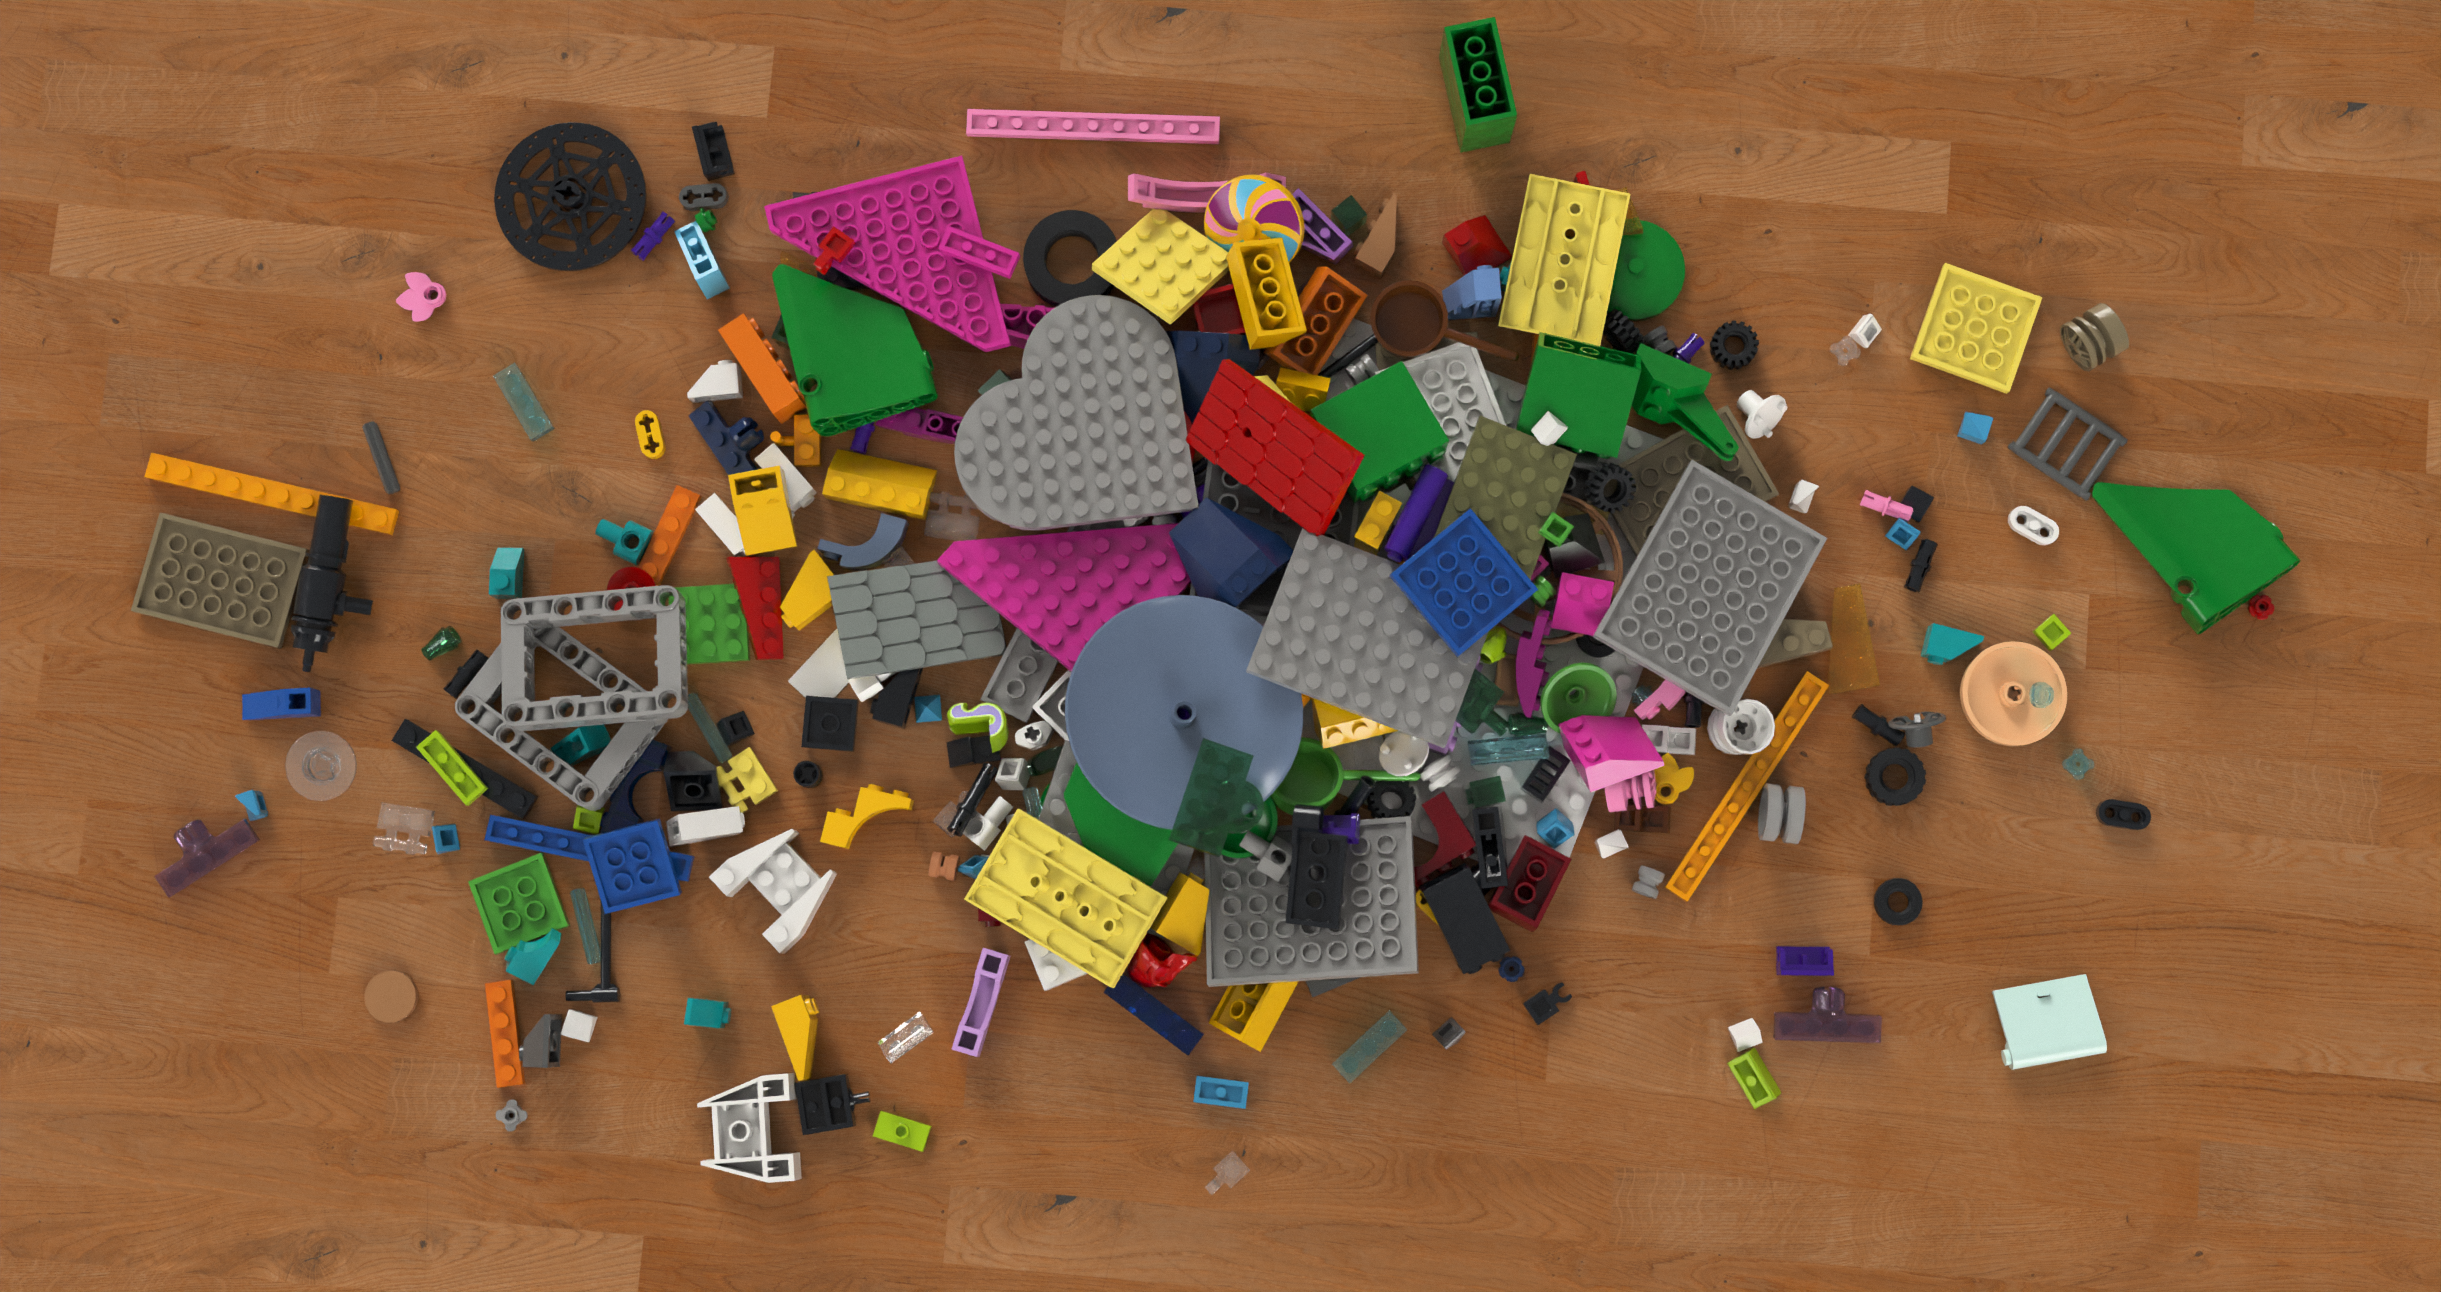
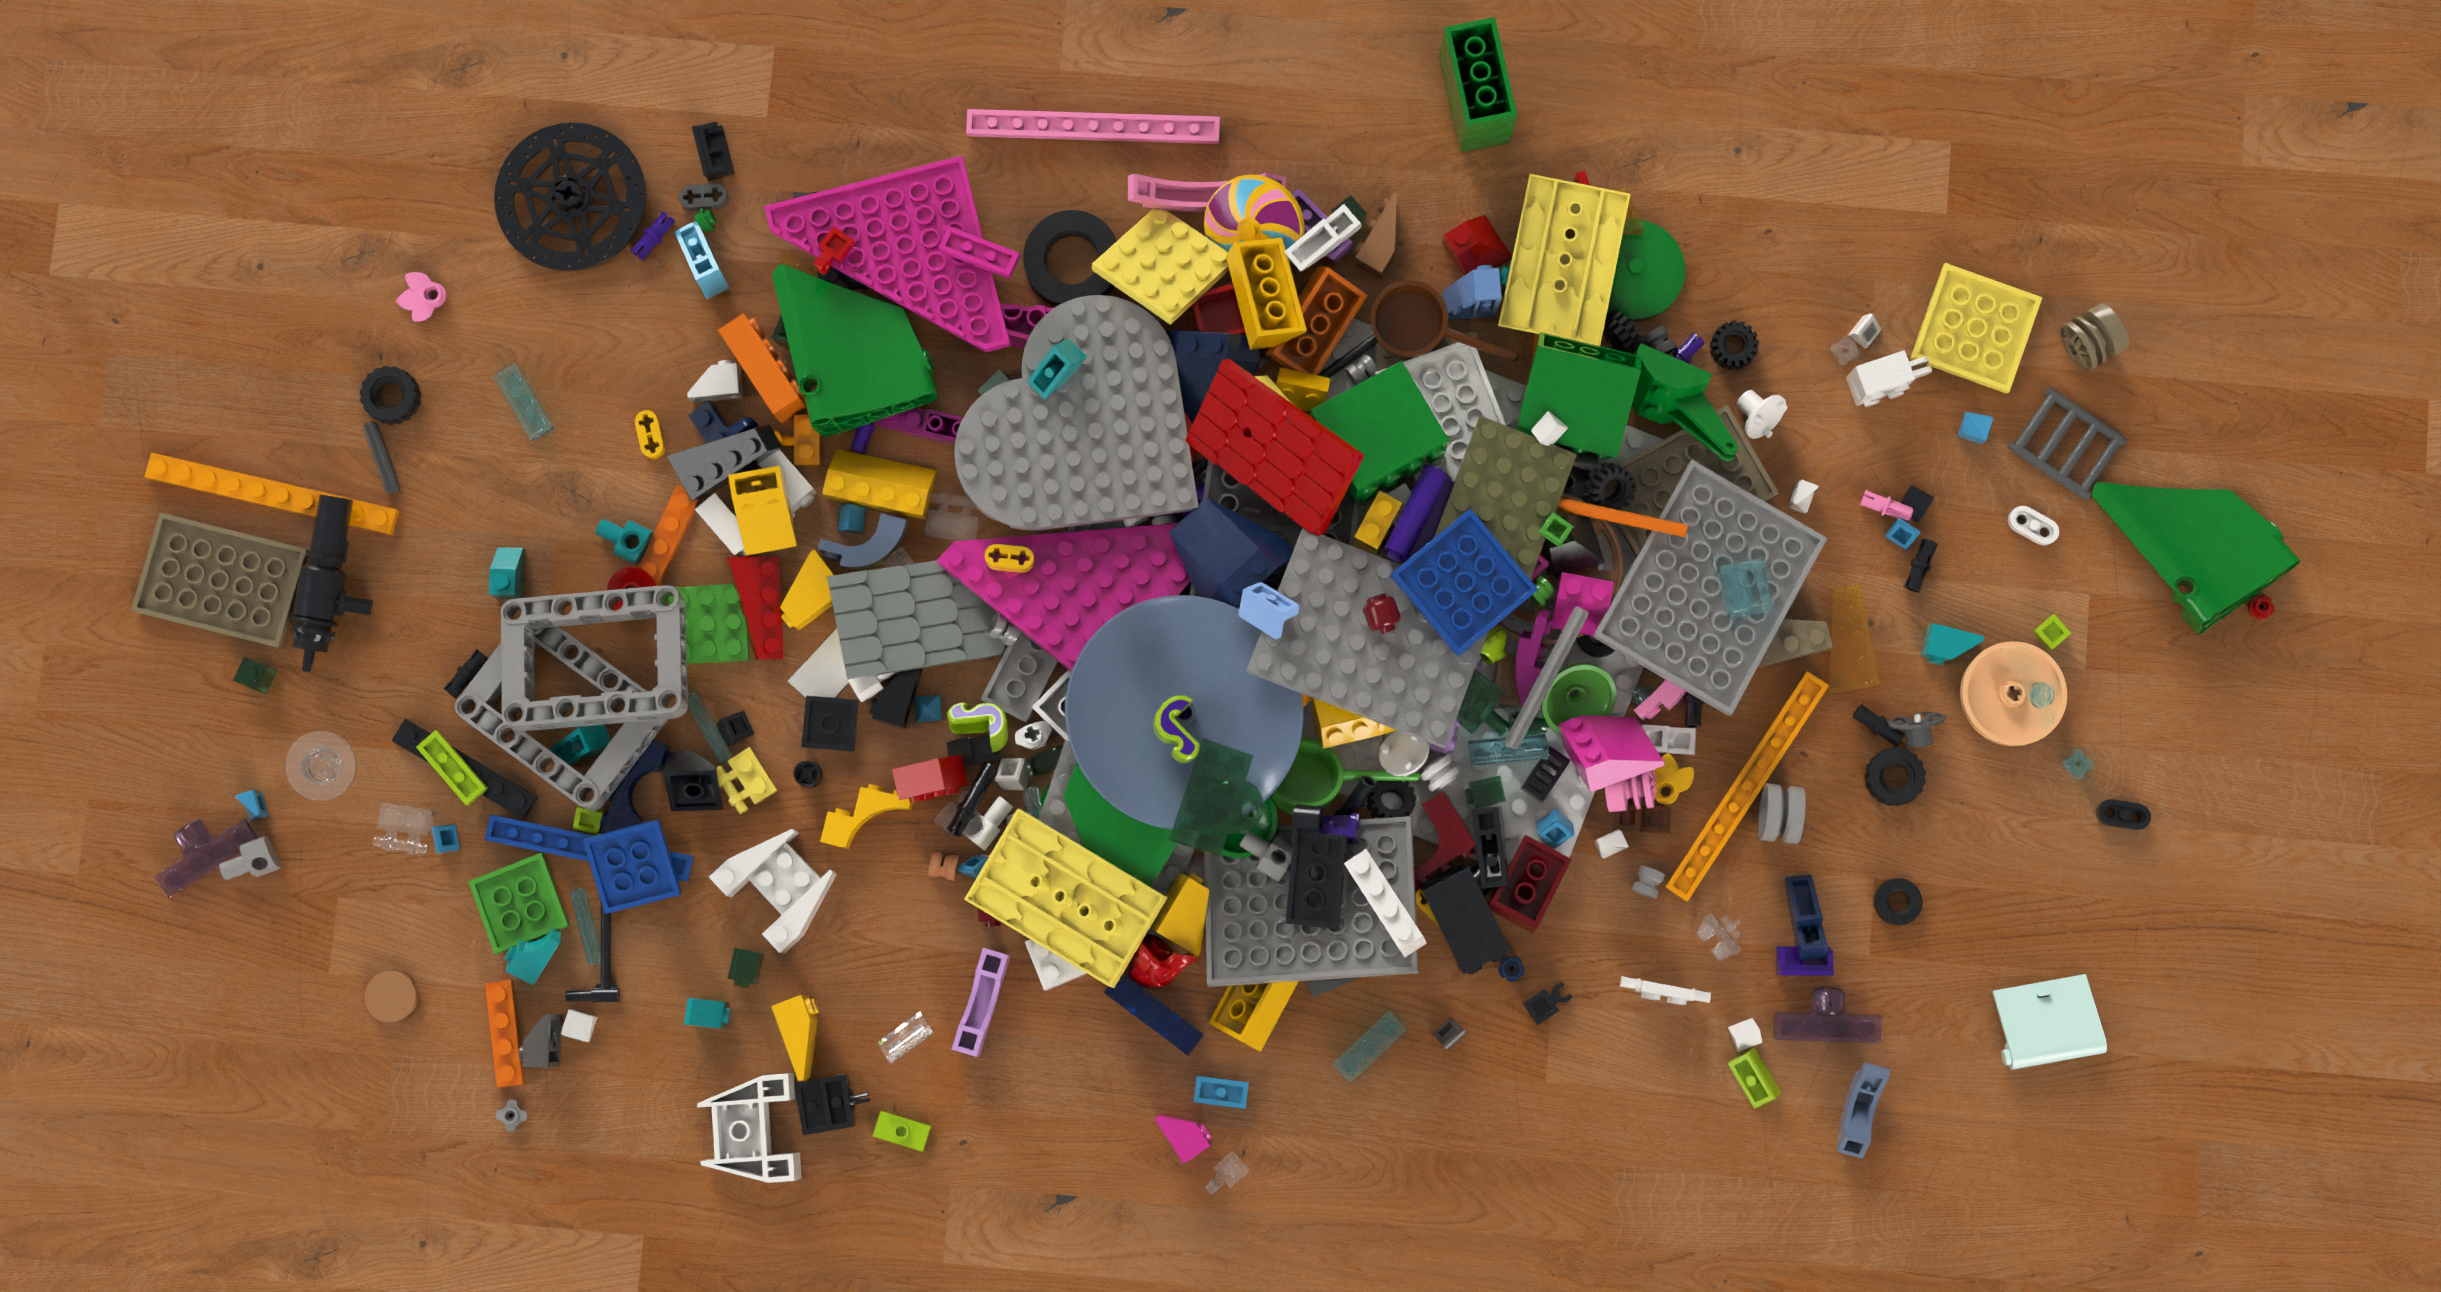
(249, 860): none -> light grey piece
(255, 675): none -> clear green brick
(281, 704): blue slope -> none
(379, 378): none -> black tyre
(443, 641): clear green cone -> none
(704, 825): white slope -> none
(708, 465): none -> wedge
(745, 967): none -> clear green brick
(851, 518): none -> dark azure slope
(930, 779): none -> piece
(1002, 629): none -> light grey wheel
(1009, 552): none -> yellow beam
(1056, 368): none -> teal slope
(1172, 733): none -> lime animal
(1184, 1135): none -> dark pink slope
(1266, 608): none -> light blue panel
(1323, 238): none -> white slope
(1381, 613): none -> dark red head
(1385, 903): none -> white brick
(1546, 677): none -> light grey axle
(1622, 517): none -> orange piece
(1674, 994): none -> white plate
(1711, 927): none -> clear hips
(1737, 588): none -> clear light blue plate
(1754, 729): white wheel -> none
(1806, 917): none -> dark blue slope
(1859, 1109): none -> sand blue arch
(1884, 377): none -> white brick

